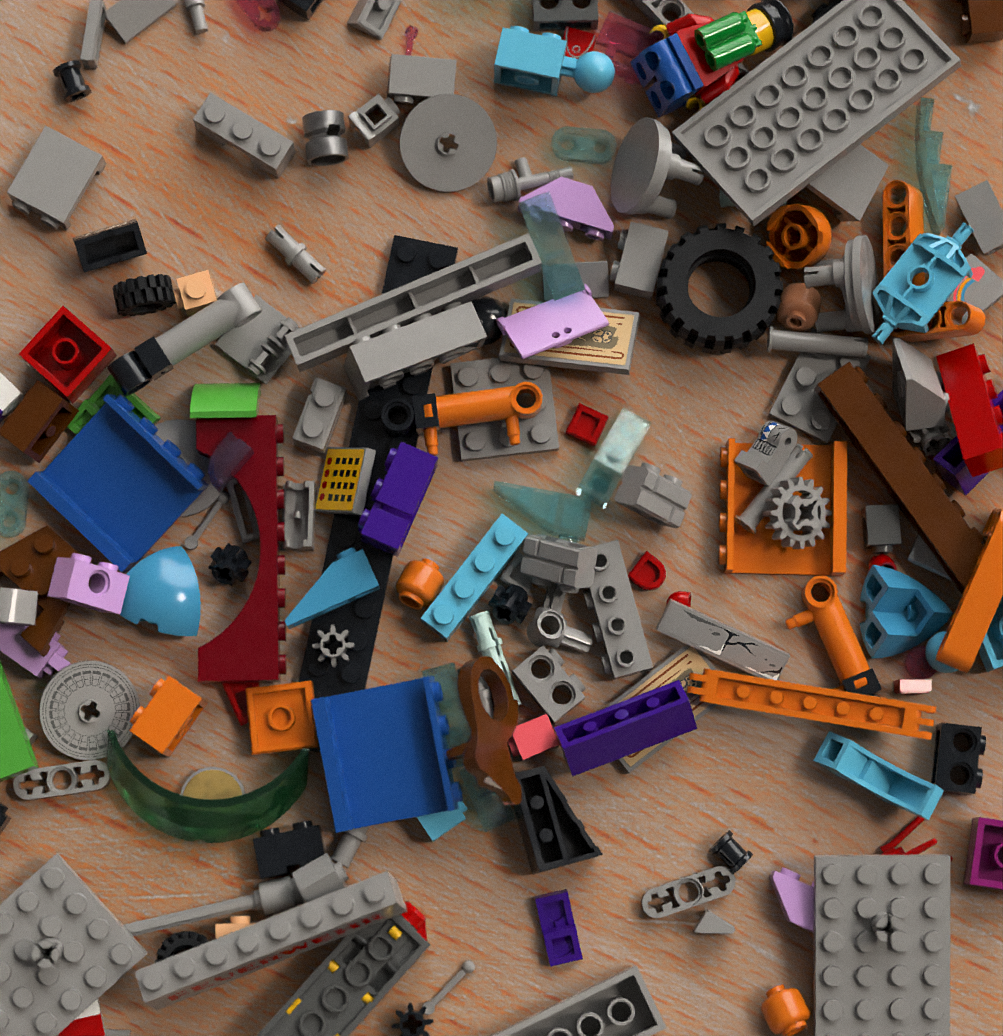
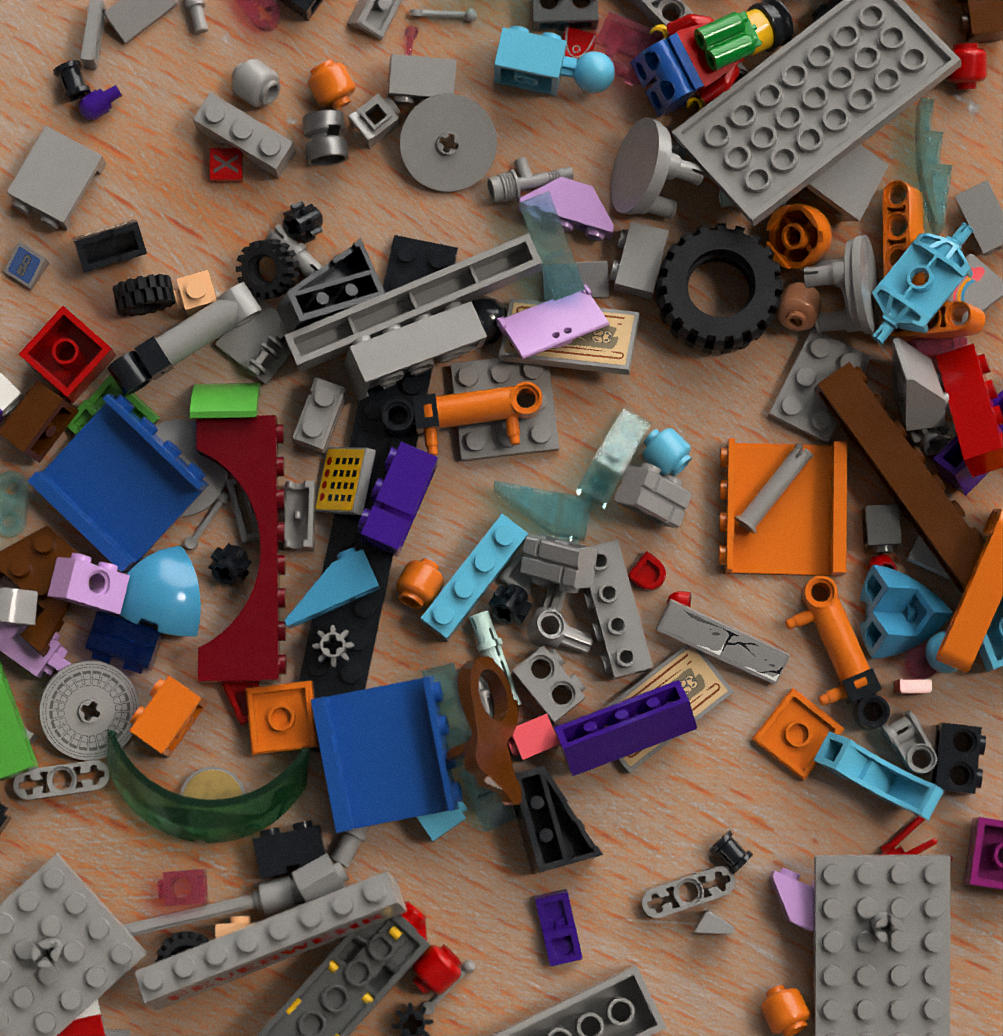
(26, 265): none -> slope
(98, 103): none -> dark purple cylinder
(123, 641): none -> clear blue brick
(198, 883): none -> clear pink brick
(226, 165): none -> red tile
(227, 460): clear purple brick -> none
(255, 83): none -> light grey head
(284, 266): none -> black tyre
(302, 222): none -> black gear
(331, 84): none -> orange head
(333, 288): none -> black wedge
(436, 969): none -> red head
(470, 14): none -> light grey hinge
(584, 141): clear light blue plate -> none
(587, 425): red tile -> none
(667, 451): none -> medium azure head
(768, 452): light grey leg -> none
(796, 733): none -> orange tile
(797, 513): light grey gear -> none
(812, 703): orange hinge -> none
(817, 343): light grey pin -> none
(909, 742): none -> light grey piece
(936, 346): none -> clear pink beam
(973, 66): none -> red head

